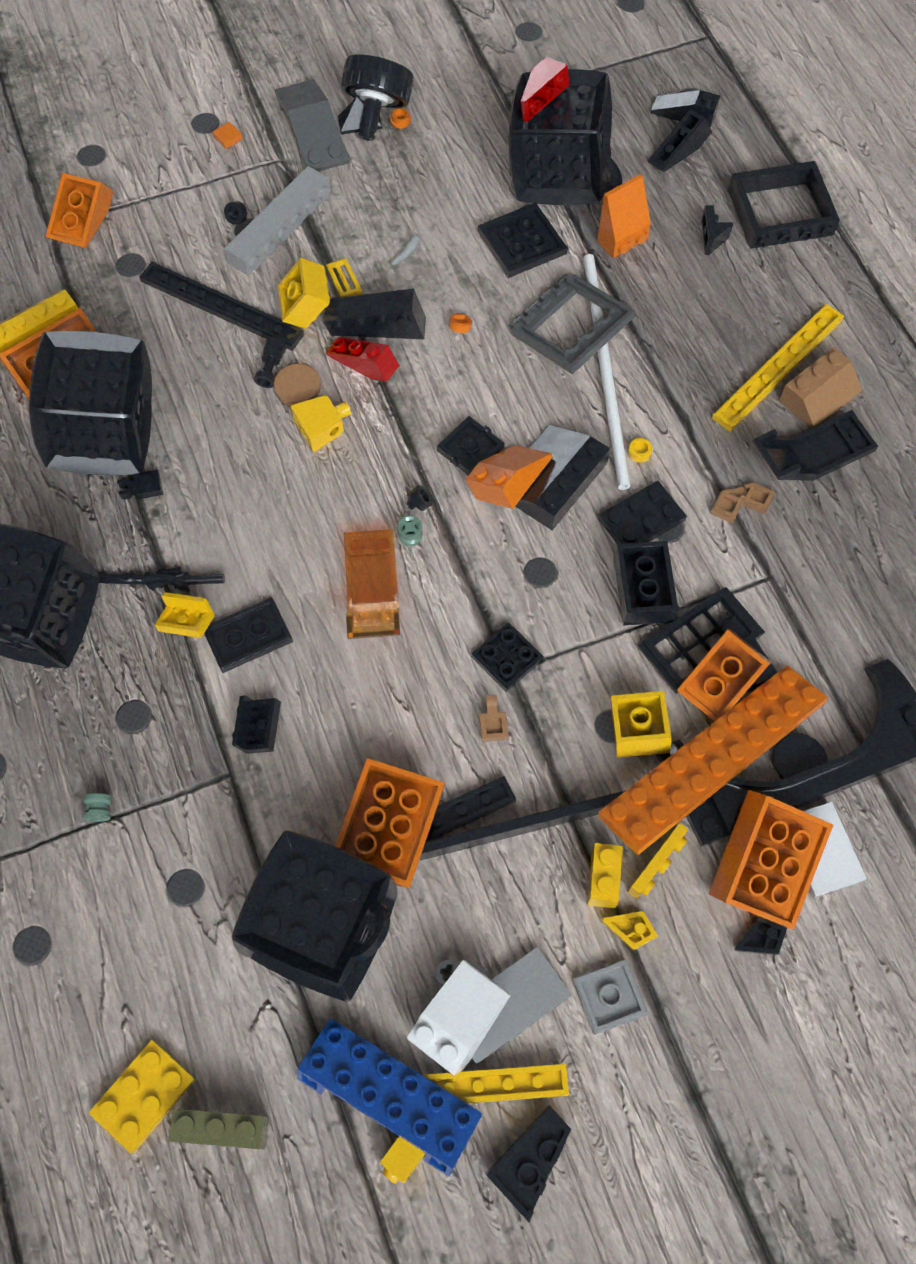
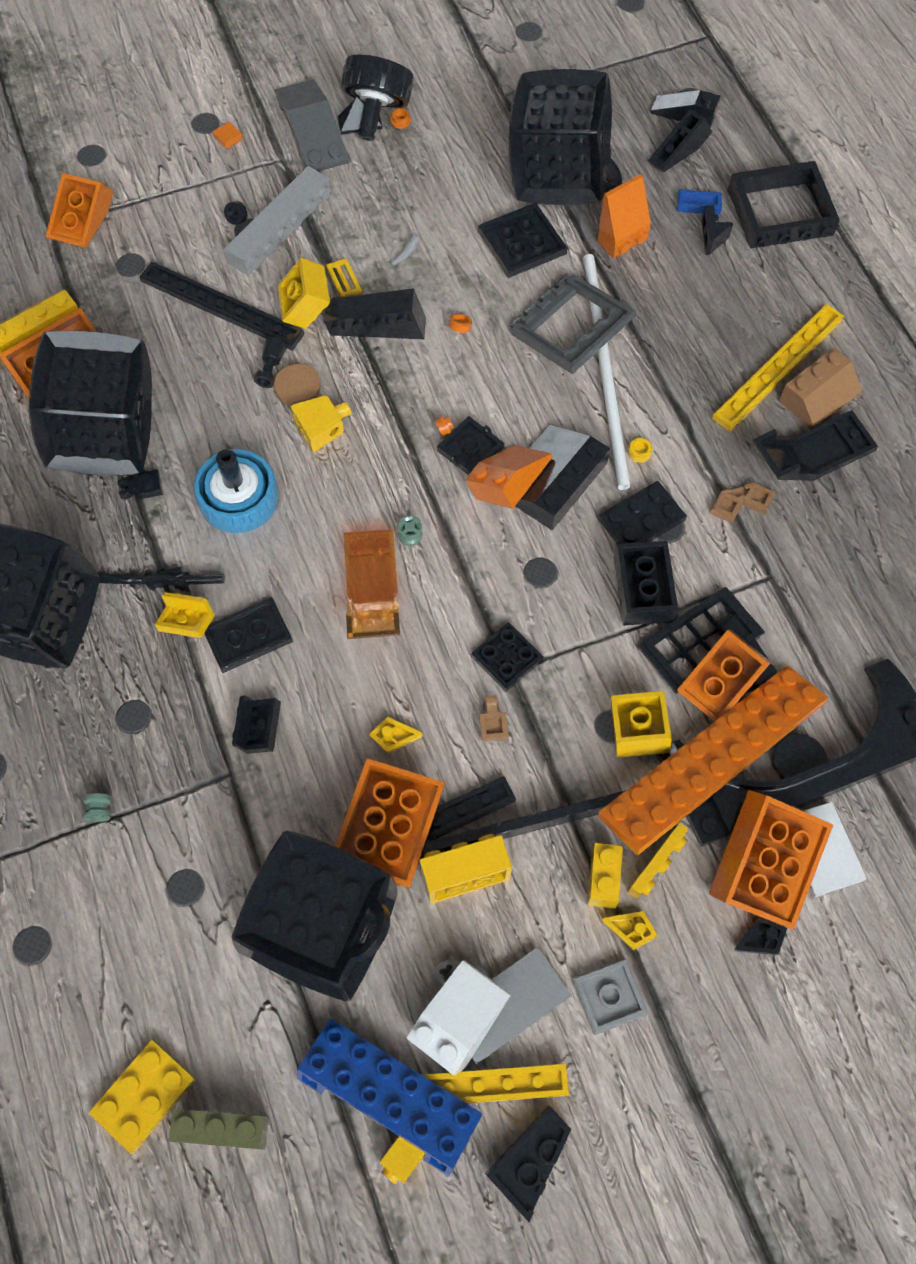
(236, 490): none -> dark azure wheel
(364, 357): red slope -> none
(393, 735): none -> yellow piece
(419, 498): black tile -> none
(444, 425): none -> orange plate
(465, 868): none -> yellow brick
(544, 84): red slope -> none
(695, 201): none -> blue tile

